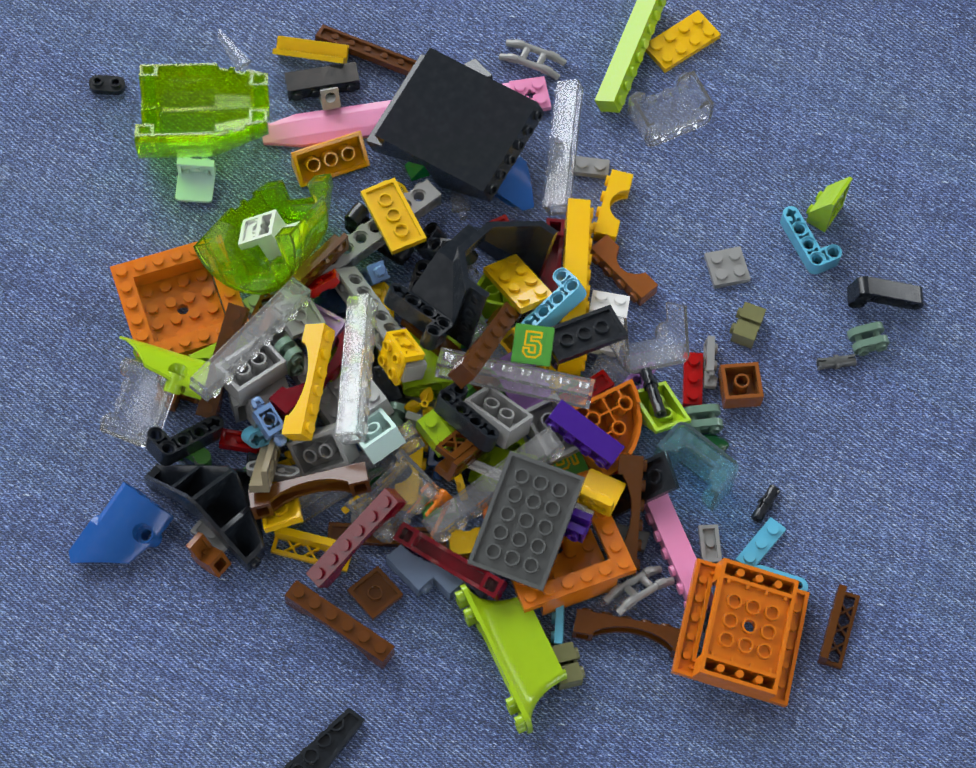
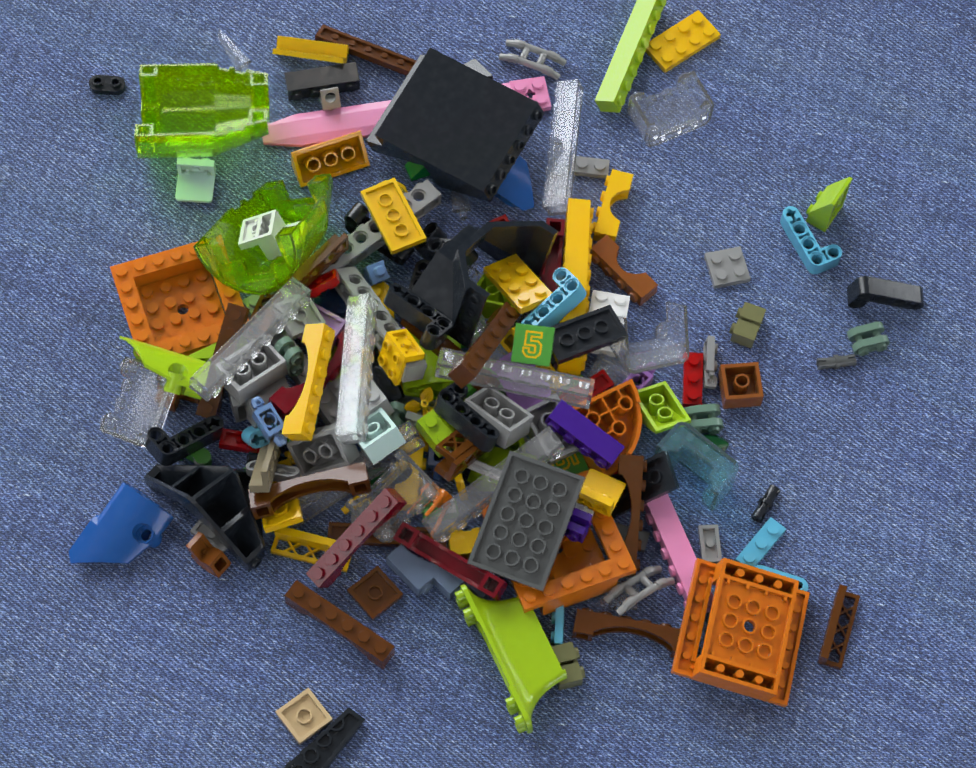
(304, 716): none -> tan plate
(651, 387): black pin -> none

